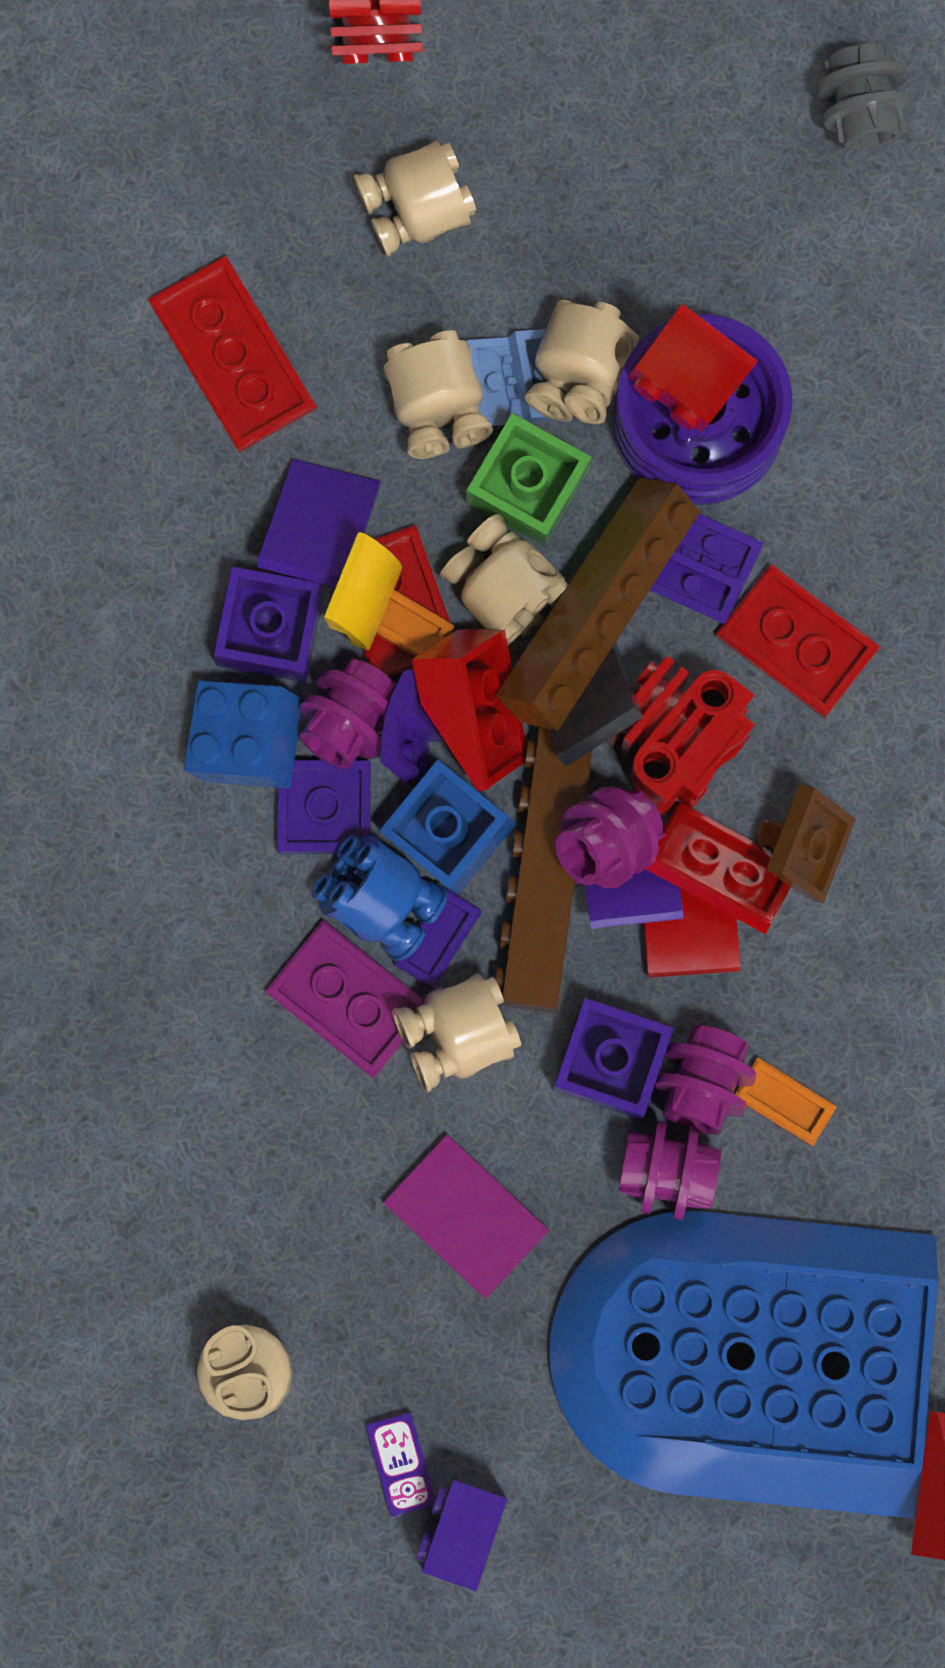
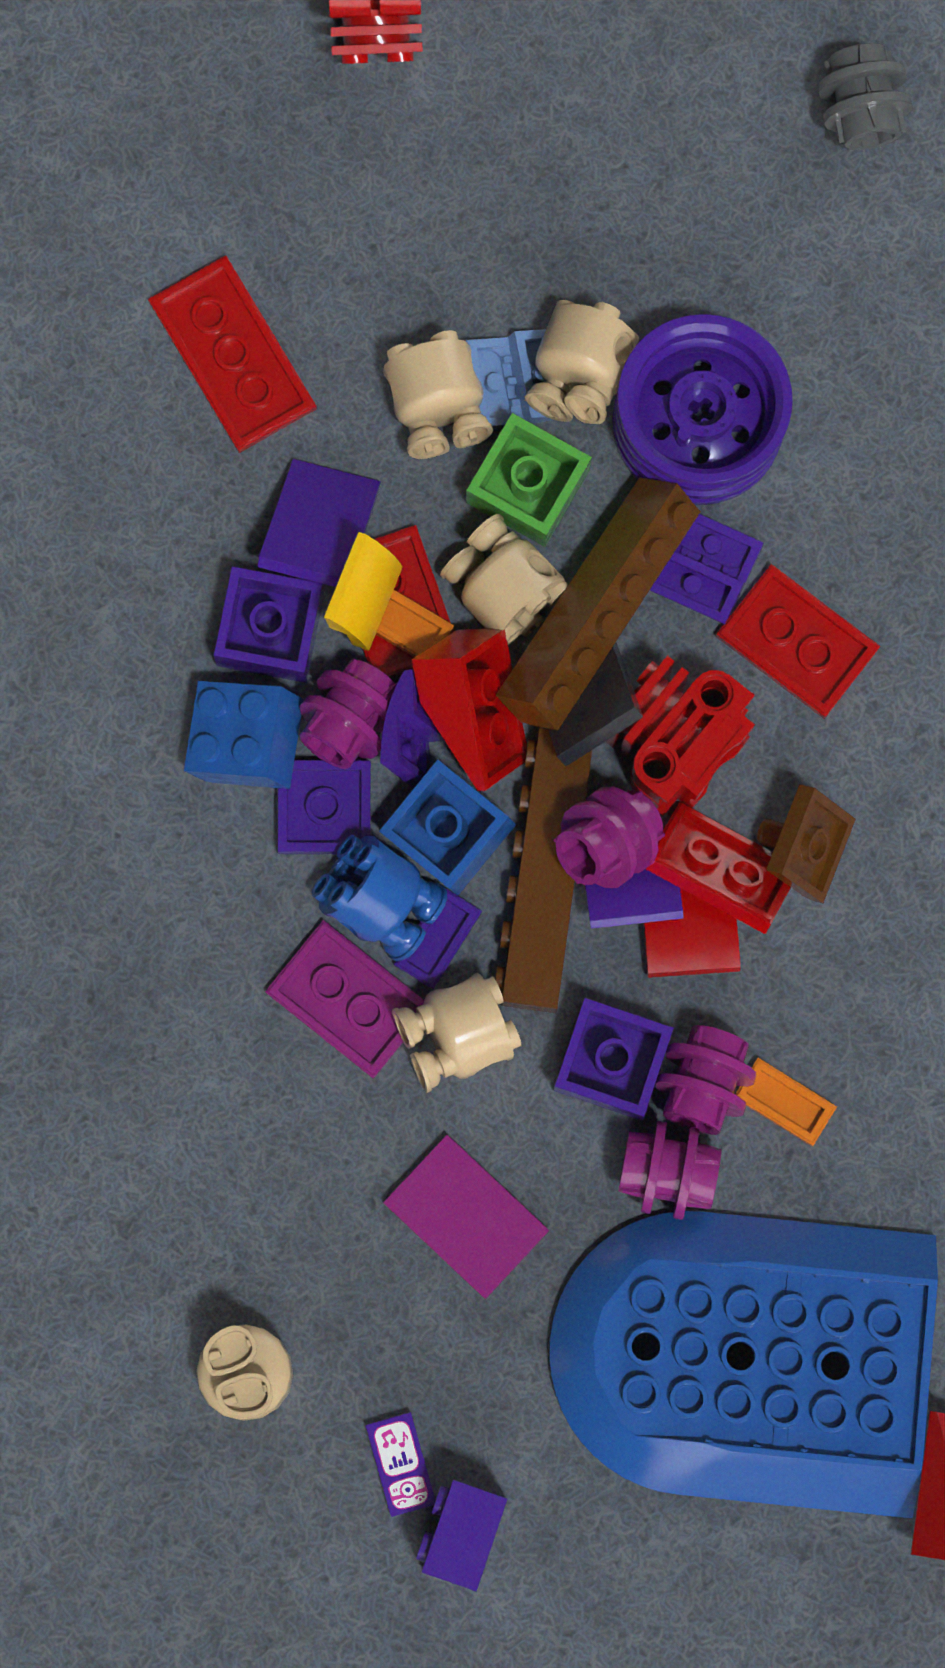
(422, 194): tan piece -> none
(691, 369): red slope -> none

